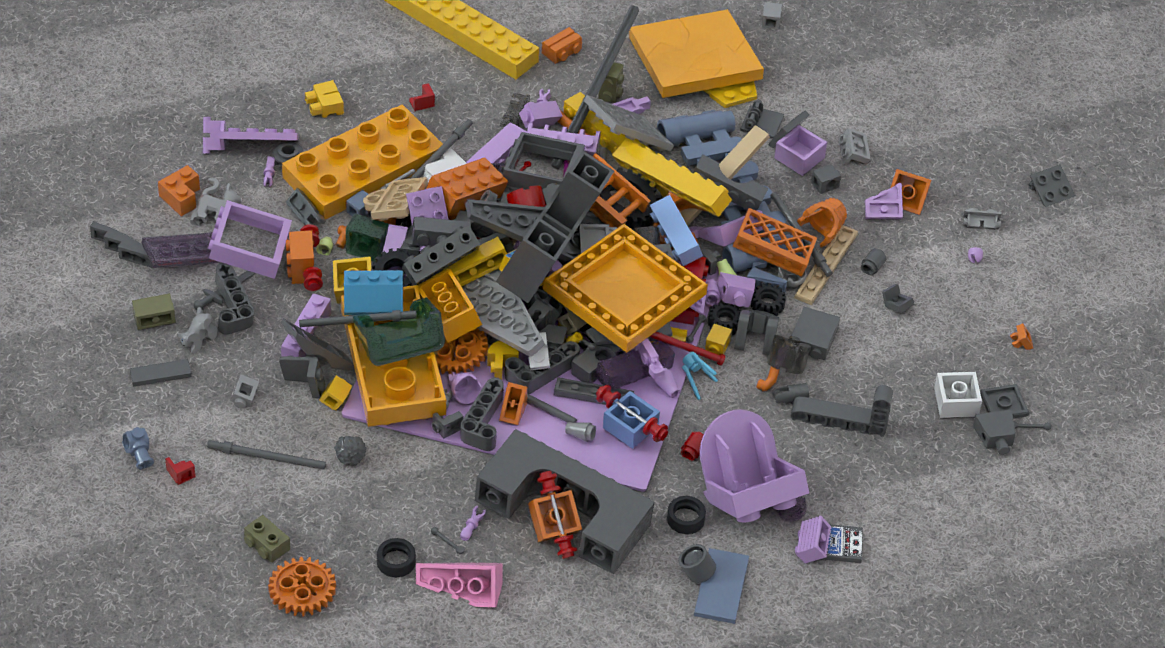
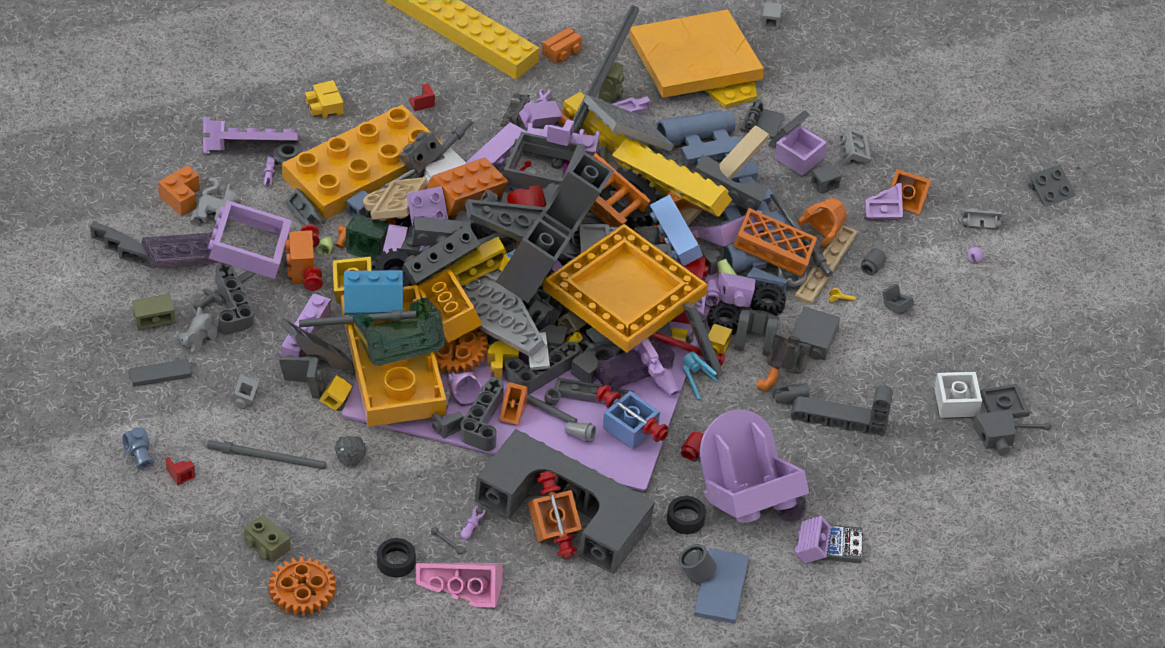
(421, 151): none -> dark grey brick
(555, 396): none -> dark grey hinge
(561, 135): none -> lavender panel
(702, 337): none -> dark grey tile
(837, 294): none -> yellow hand
(1022, 337): orange tile -> none

